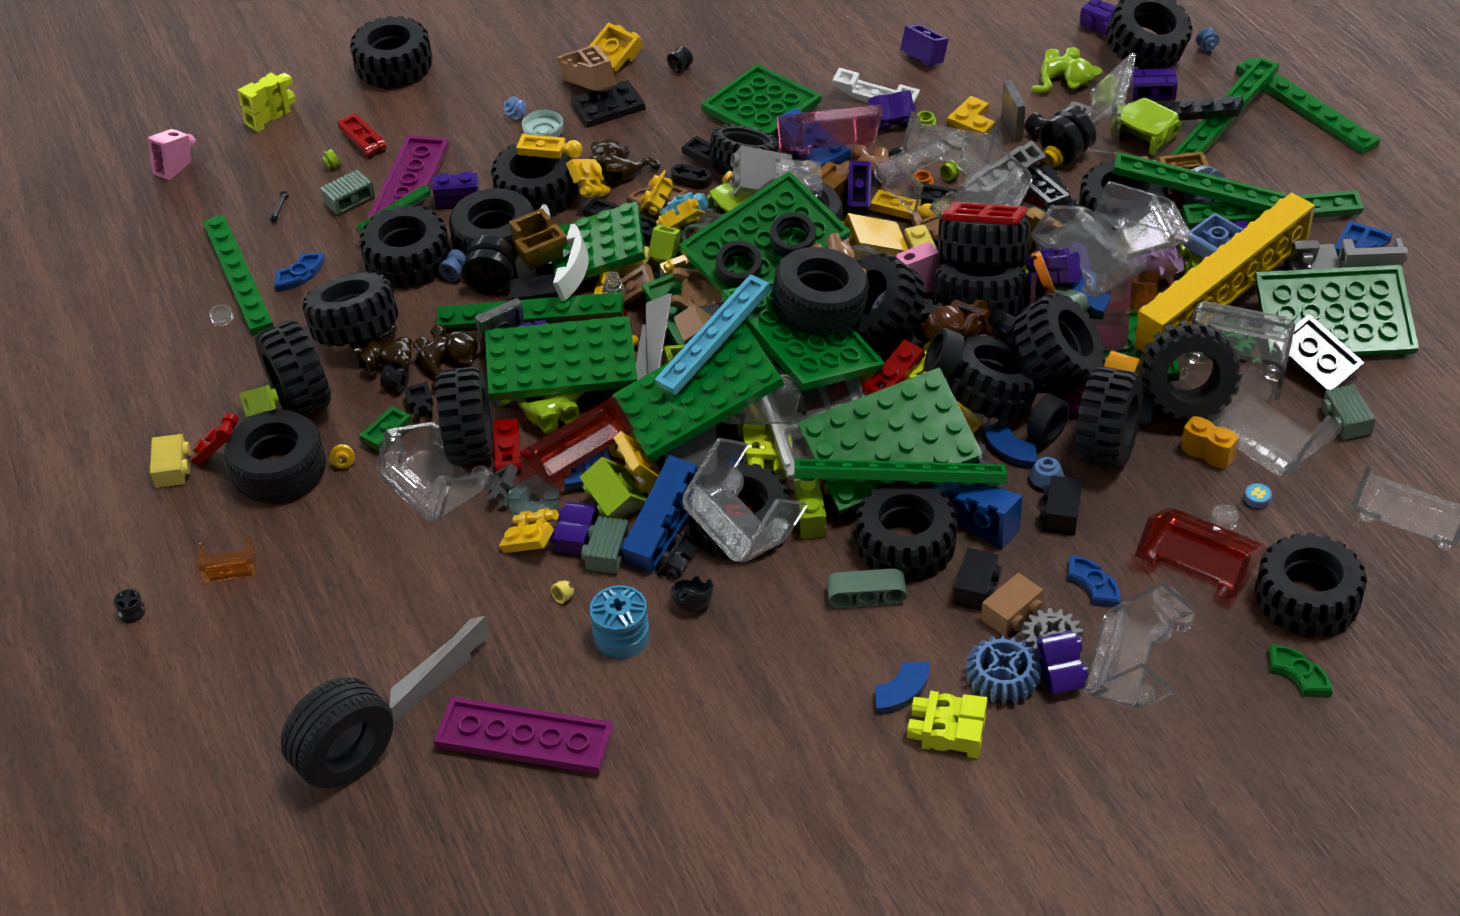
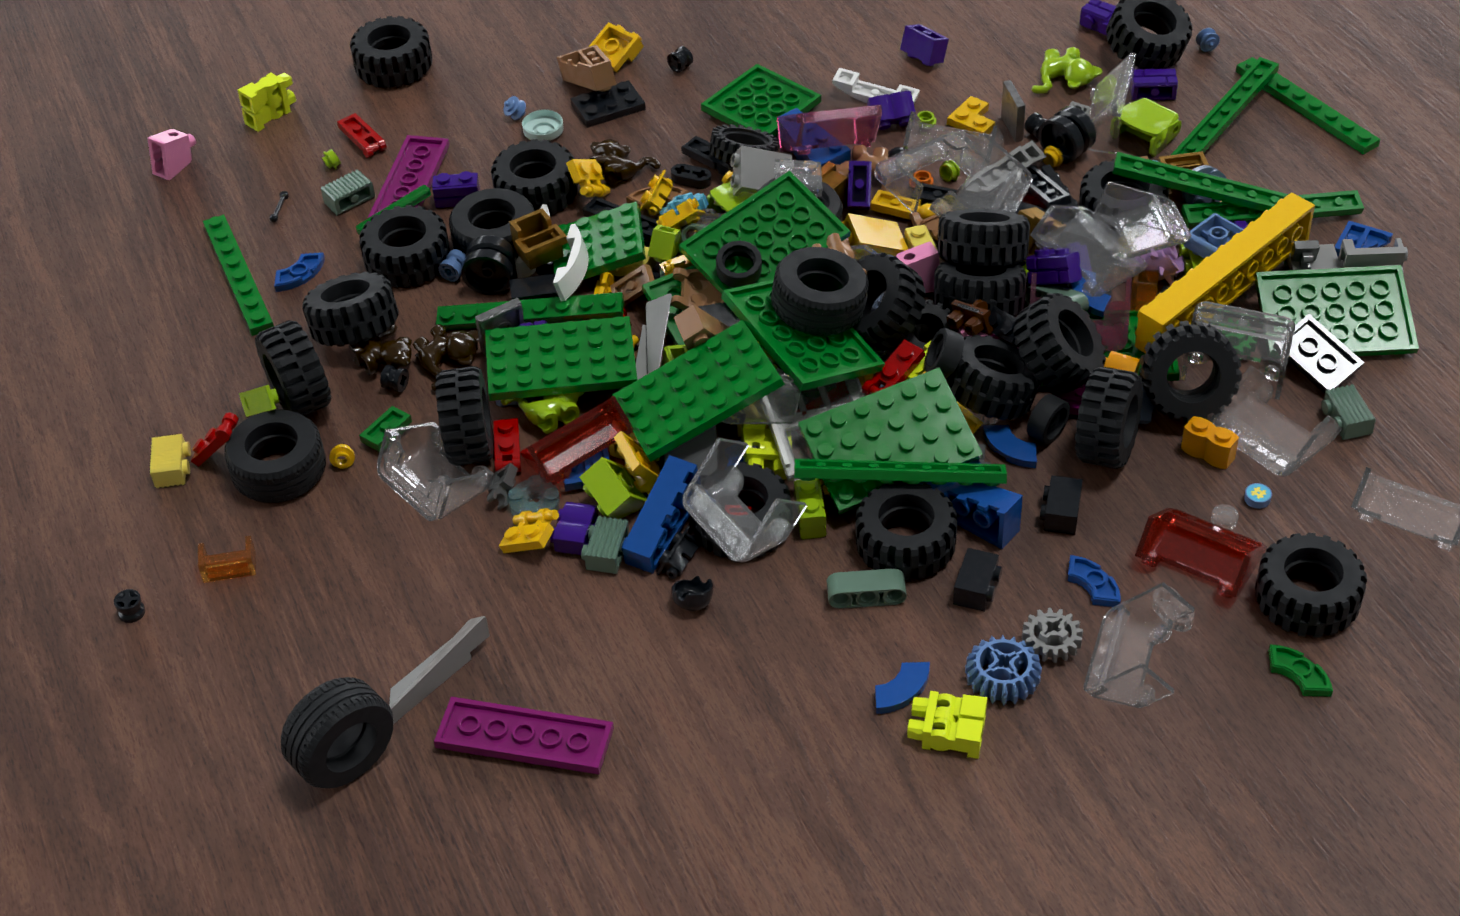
(221, 315): clear tile -> none
(419, 399): black plate -> none
(547, 147): yellow plate -> none
(561, 591): light yellow hinge -> none
(613, 283): clear cone -> none
(620, 622): dark azure wheel -> none
(713, 334): medium azure plate -> none
(791, 220): black tyre -> none
(952, 319): reddish brown hair -> none
(984, 213): red window -> none
(1012, 604): medium nougat brick -> none
(1042, 272): orange tile -> none
(1043, 469): medium blue cone -> none
(1062, 662): dark purple brick -> none
(1206, 108): black plate -> none

